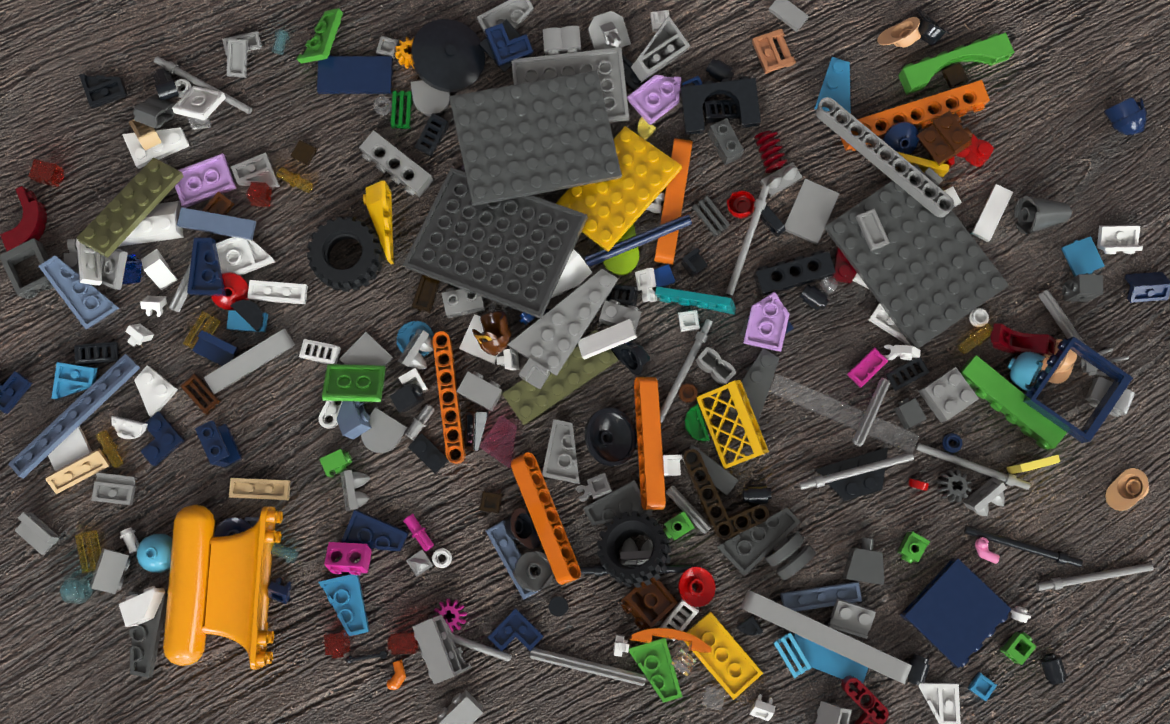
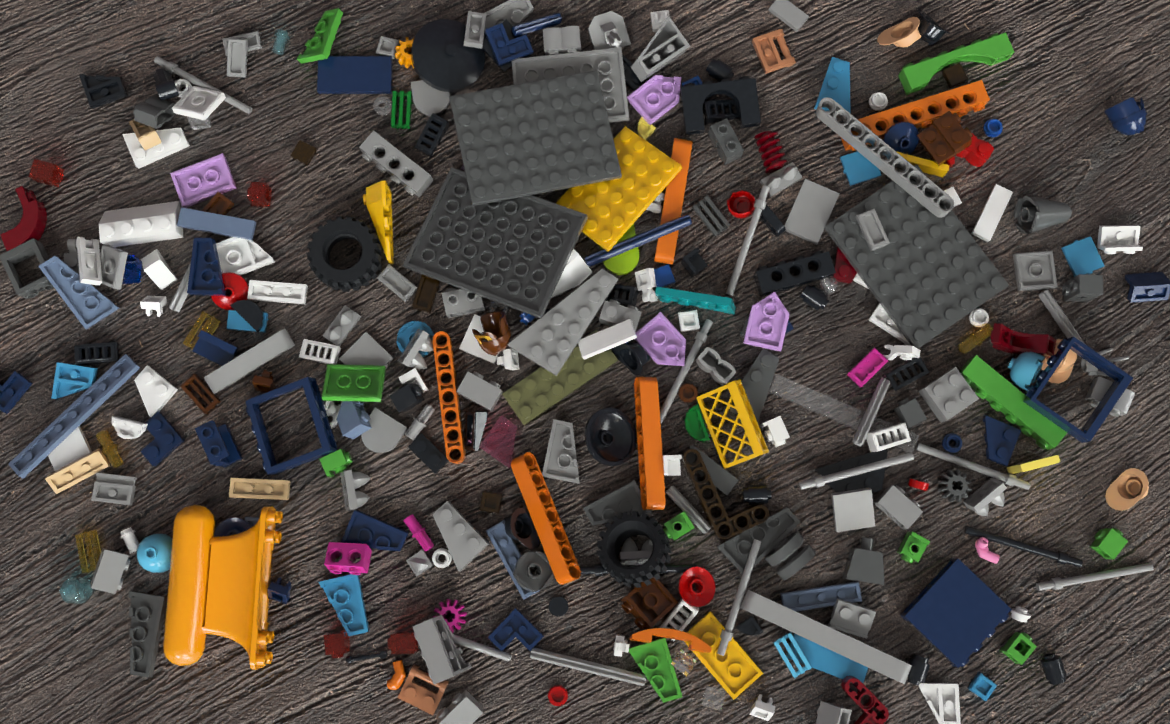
(36, 532): light grey panel -> none
(130, 207): olive plate -> none
(138, 334): white tile -> none
(141, 607): white slope -> none
(255, 170): light grey wing -> none
(264, 383): none -> reddish brown tile
(286, 553): clear light blue pin -> none
(295, 180): clear yellow axle -> none
(320, 420): none -> dark blue window
(341, 326): none -> light grey tile
(397, 283): none -> light grey tile
(419, 695): none -> nougat plate
(459, 535): none -> light grey wedge
(475, 29): none -> light grey plate
(534, 373): light grey panel -> none
(536, 24): none -> dark blue axle
(557, 695): none -> red tile
(597, 487): light grey plate -> none
(662, 341): none -> lavender tile
(726, 634): none -> light grey bar
(775, 431): none -> white brick
(853, 509): none -> light grey tile
(858, 168): none -> dark azure piece
(876, 442): none -> white slope
(878, 101): none -> white plate
(898, 506): none -> light grey brick
(929, 173): light grey tile -> none
(992, 128): none -> blue plate
(1000, 440): none -> dark blue wing
(1035, 270): none -> light grey tile
(1109, 543): none -> bright green brick

